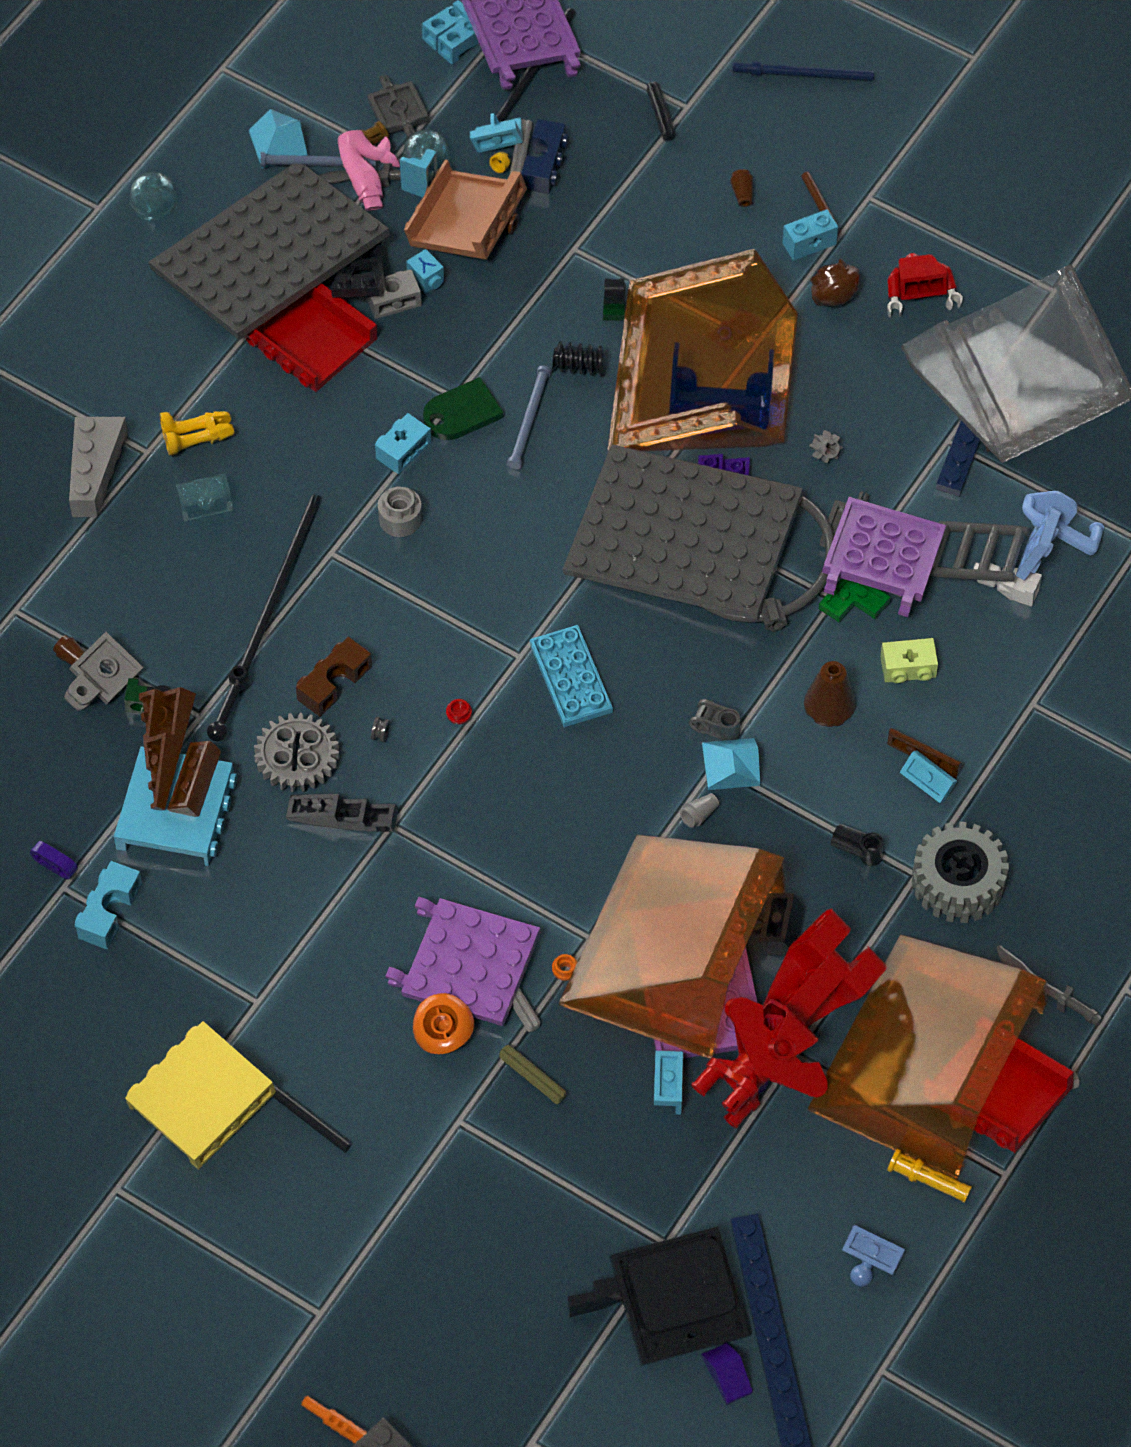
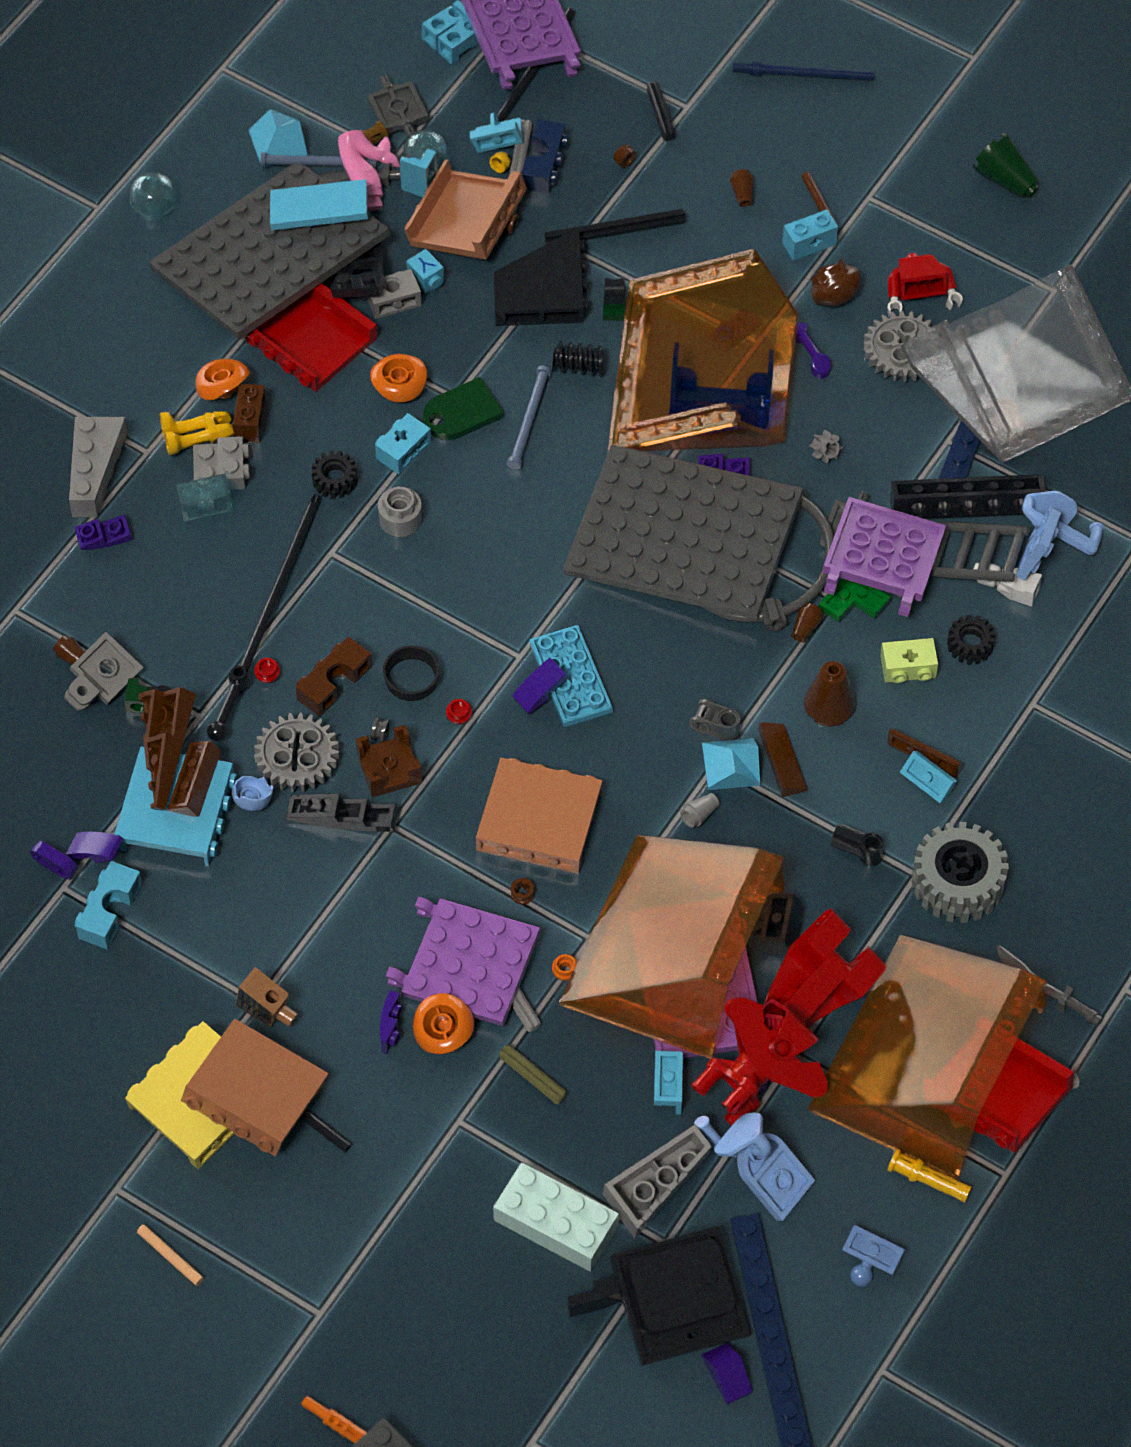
(95, 845): none -> dark purple slope
(101, 535): none -> dark purple slope
(170, 1255): none -> light nougat bar
(220, 378): none -> orange hat
(221, 458): none -> light grey plate
(249, 412): none -> reddish brown brick
(252, 793): none -> light blue hair
(253, 1087): none -> nougat panel
(264, 1000): none -> medium nougat torso
(267, 670): none -> red plate
(318, 204): none -> medium azure tile
(334, 486): none -> black tyre
(388, 1023): none -> dark purple slope
(389, 764): none -> reddish brown panel
(399, 377): none -> orange hat
(406, 653): none -> black tyre
(517, 896): none -> reddish brown bush
(538, 684): none -> dark purple slope
(538, 815): none -> nougat panel
(543, 285): none -> black slope
(556, 1217): none -> light aqua brick
(621, 225): none -> black axle
(624, 156): none -> reddish brown axle
(655, 1179): none -> light grey wedge
(774, 1175): none -> light blue plate
(782, 758): none -> reddish brown slope
(806, 622): none -> reddish brown cone
(820, 362): none -> dark purple bar
(889, 355): none -> light grey gear
(964, 495): none -> black brick
(976, 628): none -> black tyre
(1007, 167): none -> dark green cone

